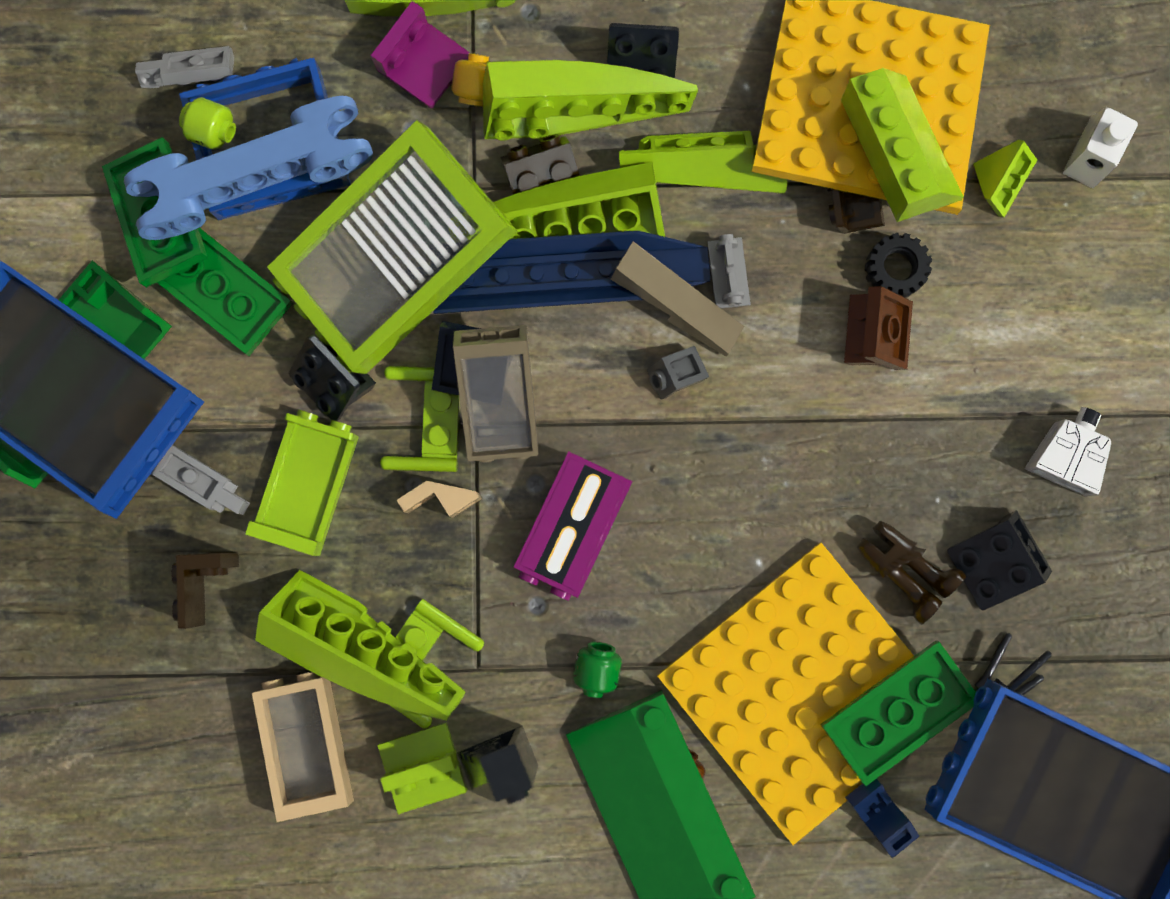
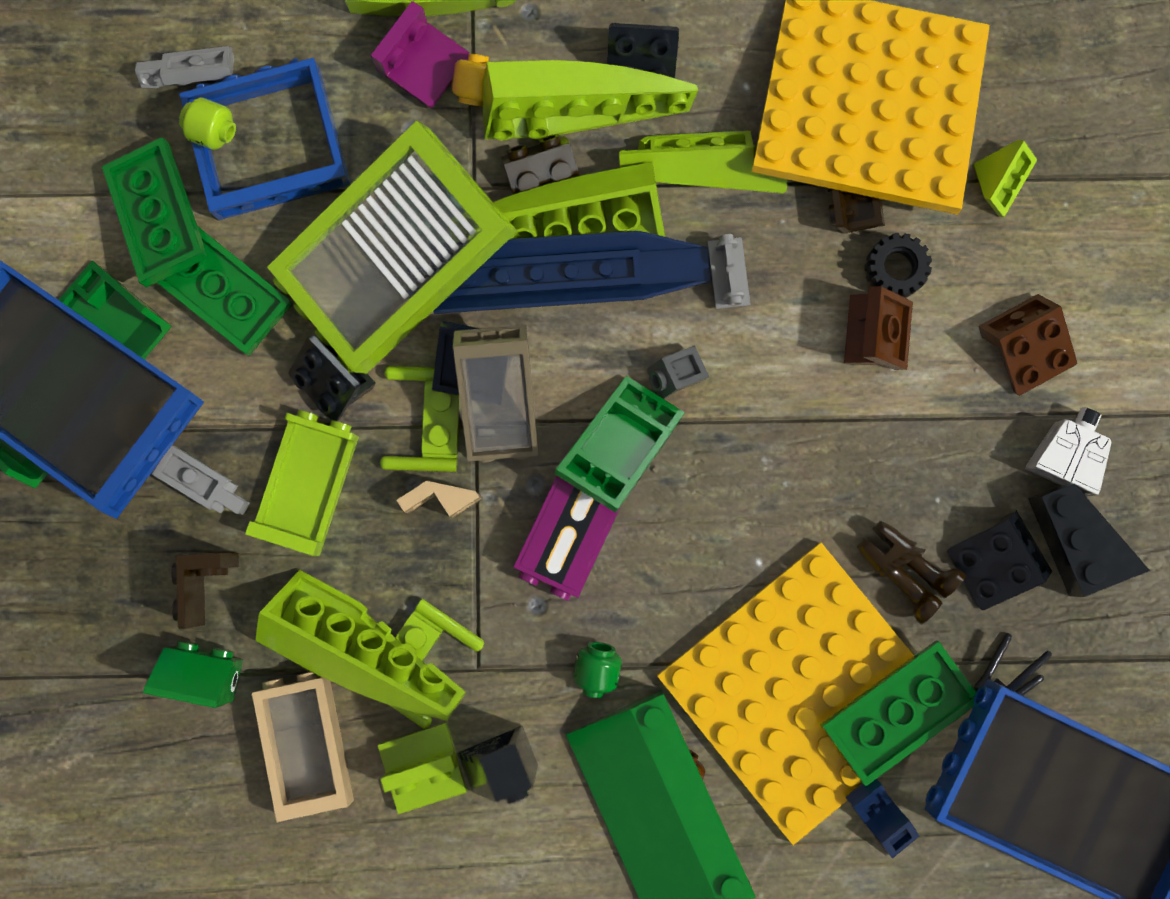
(195, 186): medium blue piece -> none
(195, 675): none -> green slope
(620, 444): none -> green slope
(673, 295): dark tan slope -> none
(899, 144): lime slope -> none
(1031, 342): none -> reddish brown bracket
(1083, 542): none -> black wedge
(1104, 140): white torso -> none

